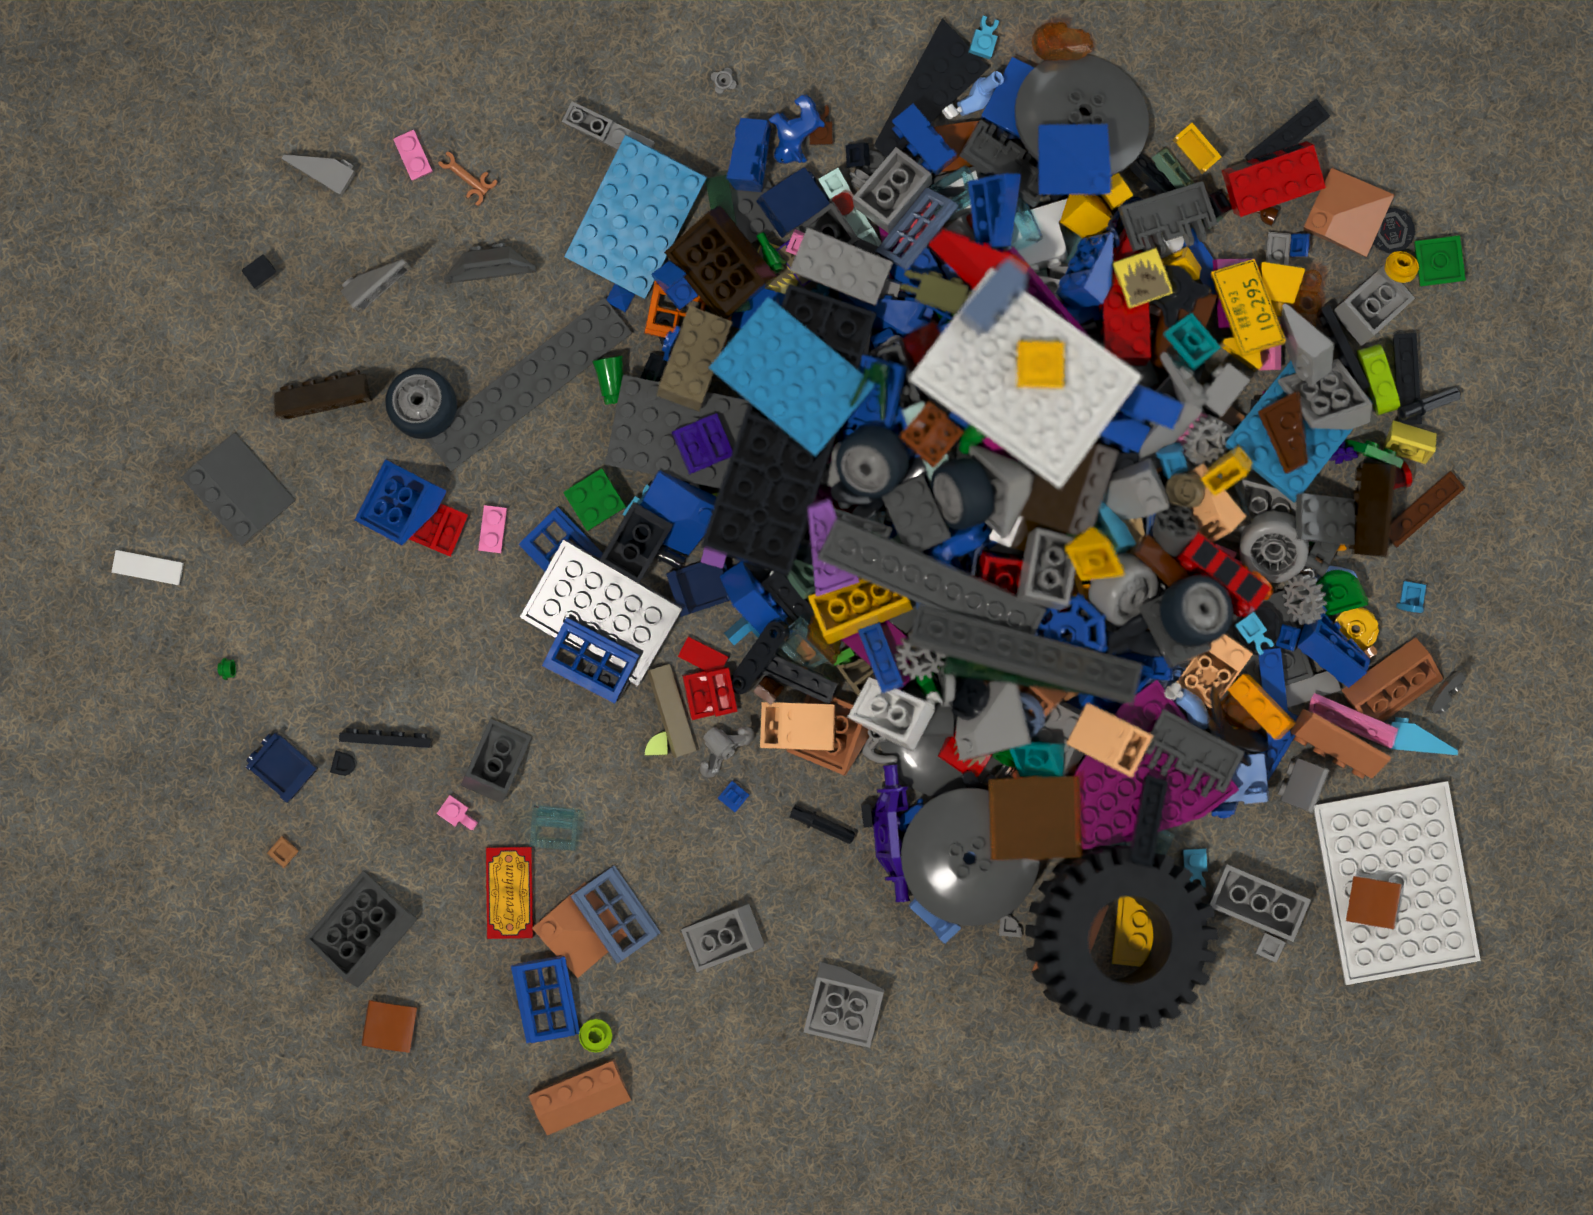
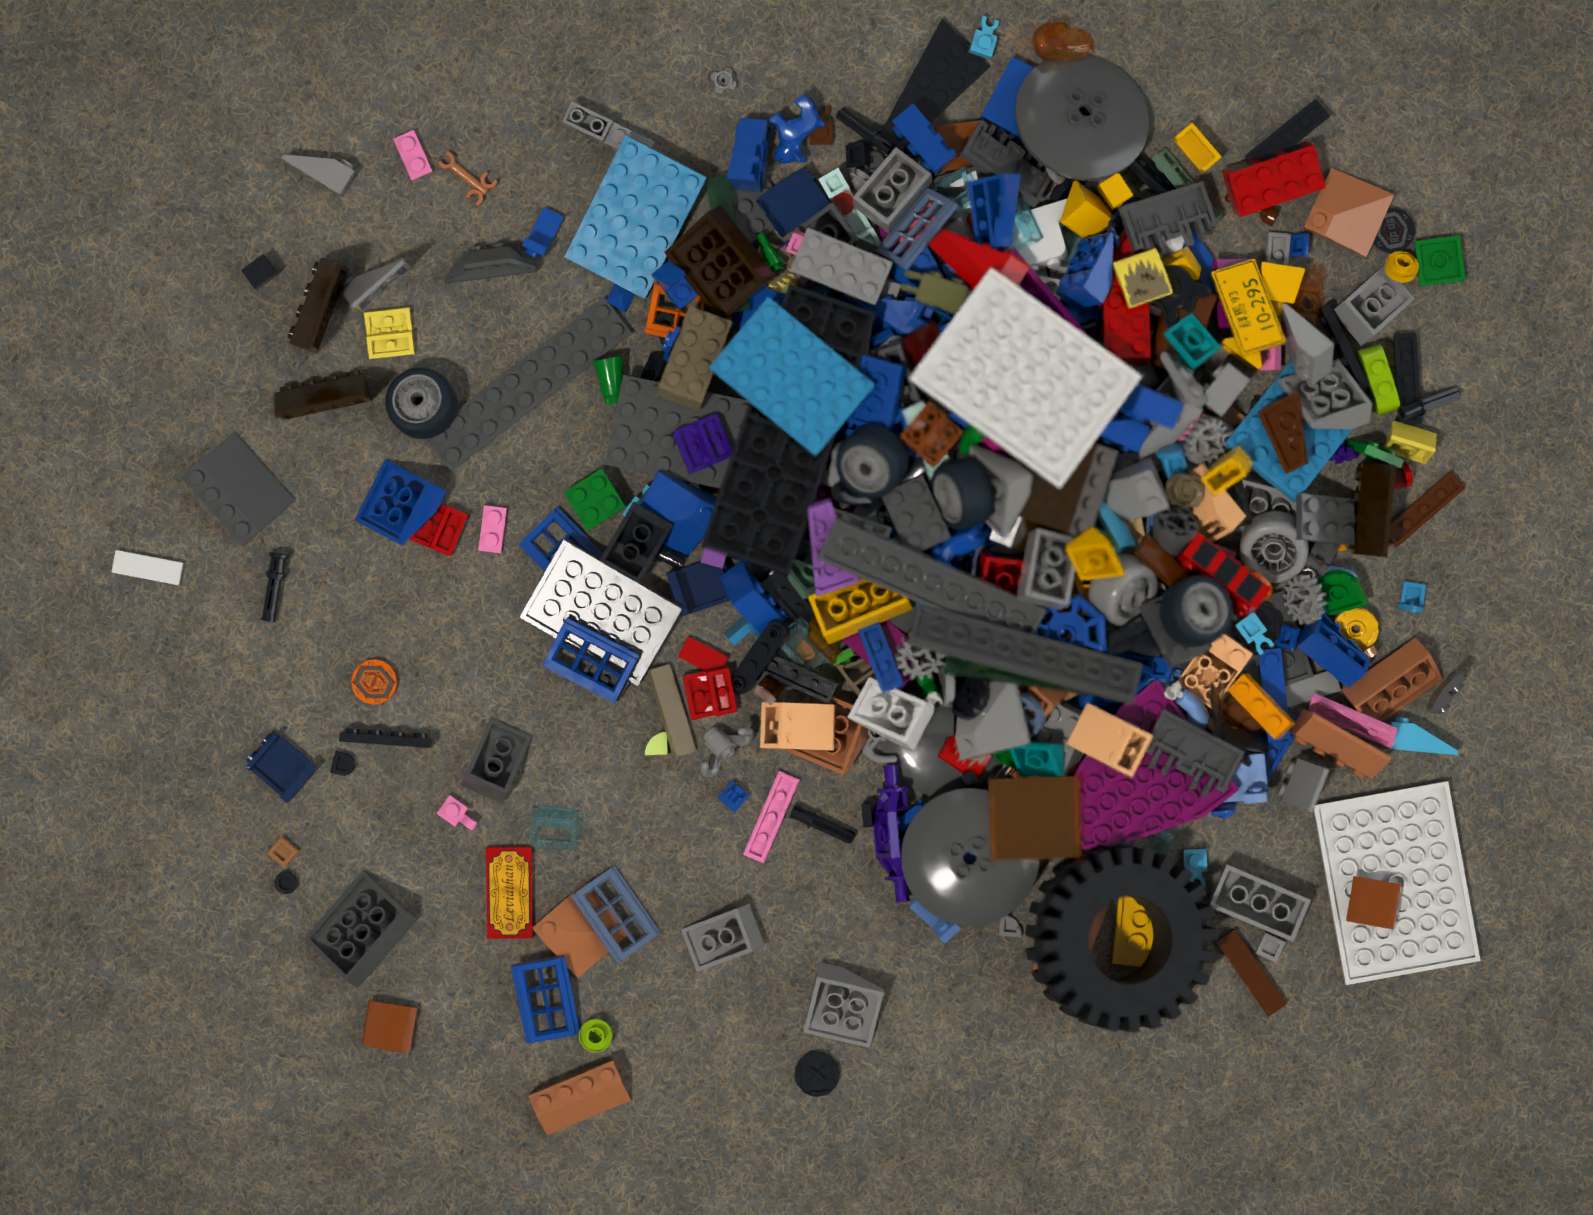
(227, 668): green plate -> none
(275, 576): none -> black pin
(286, 882): none -> black tile
(318, 305): none -> dark brown slope
(374, 681): none -> tile
(389, 332): none -> light yellow slope
(542, 233): none -> blue bracket
(771, 817): none -> bright pink tile
(817, 1073): none -> black tile
(873, 136): none -> black axle
(878, 375): dark green plant -> none
(977, 98): light blue arm -> none
(994, 298): sand blue piece -> none
(1040, 364): yellow tile -> none
(1074, 159): blue slope -> none
(1147, 821): black plate -> none
(1219, 203): black tile -> none
(1251, 972): none -> reddish brown tile

